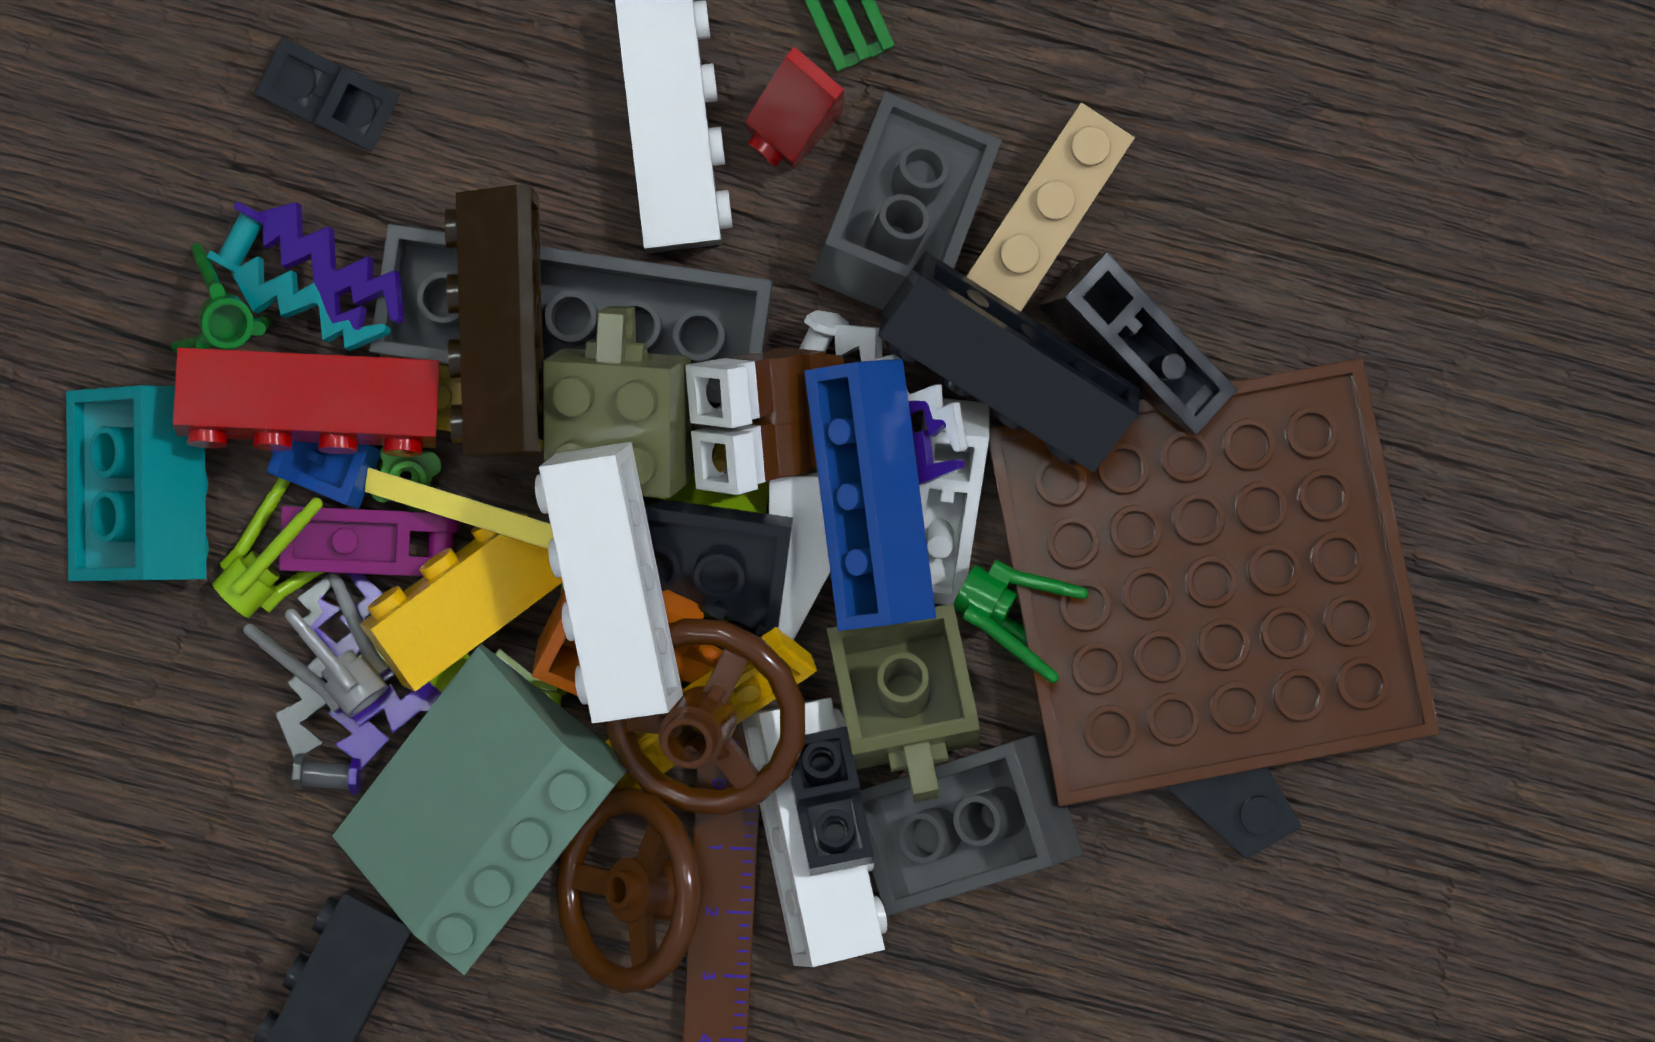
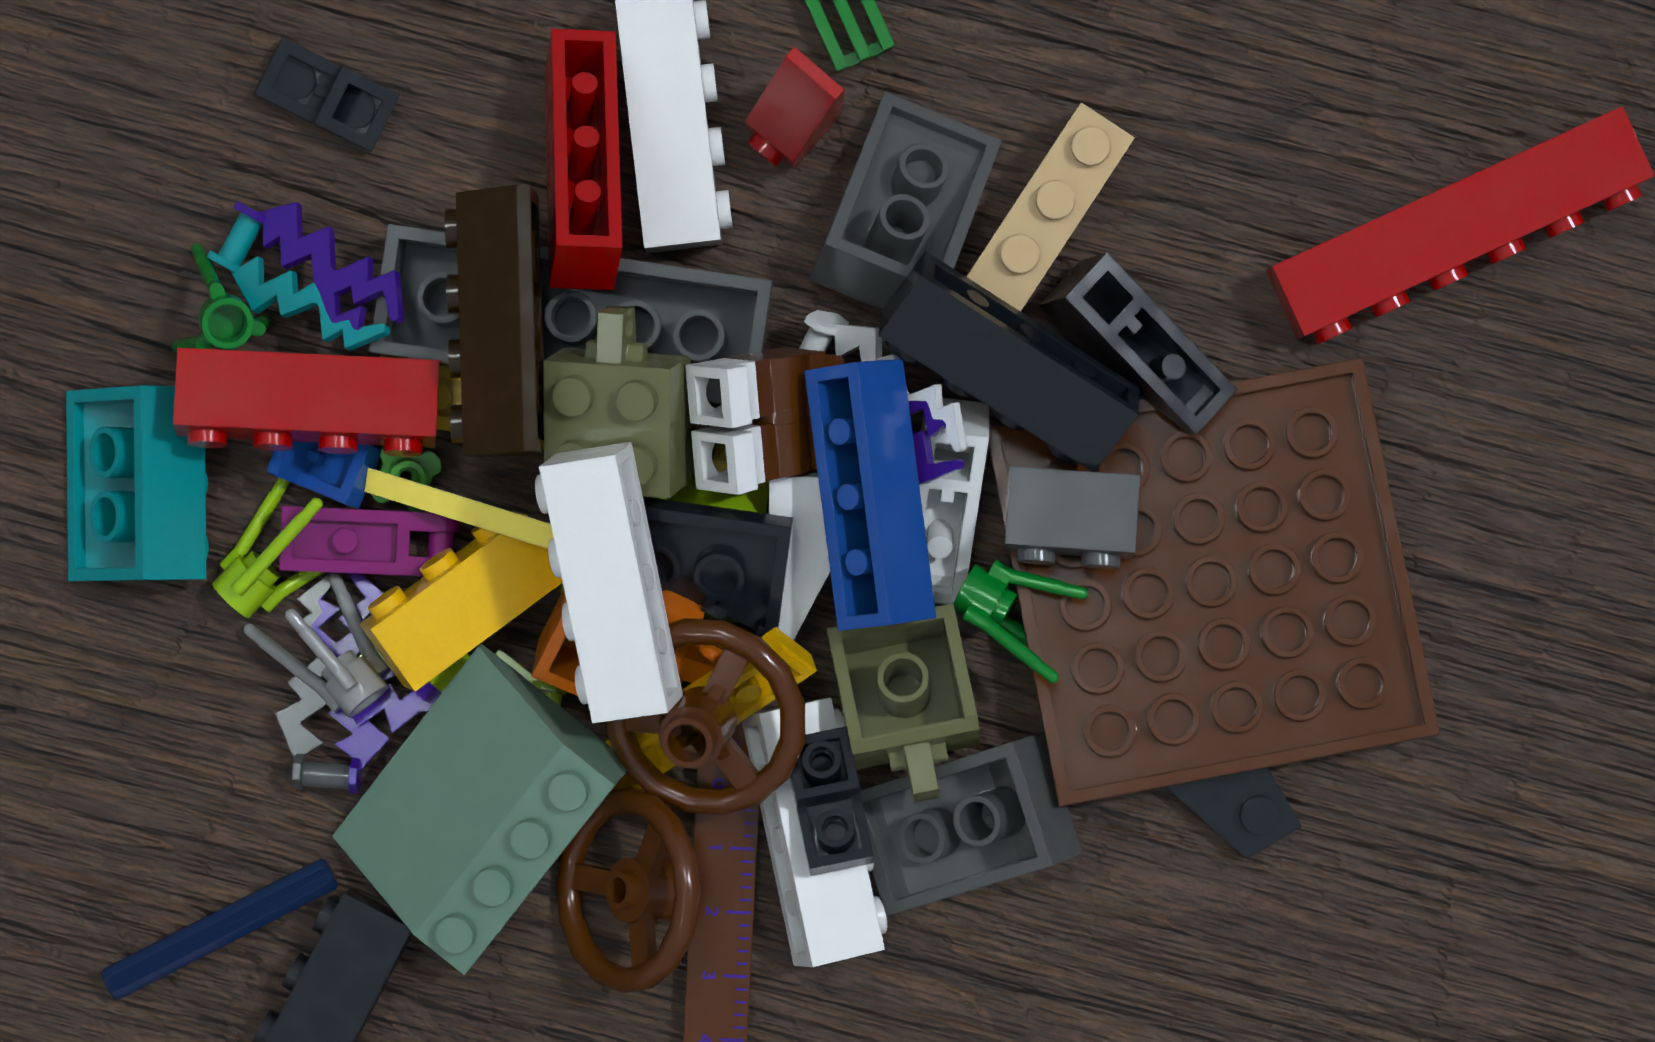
(219, 929): none -> dark blue axle
(582, 160): none -> red brick
(1071, 515): none -> dark grey brick
(1460, 223): none -> red brick

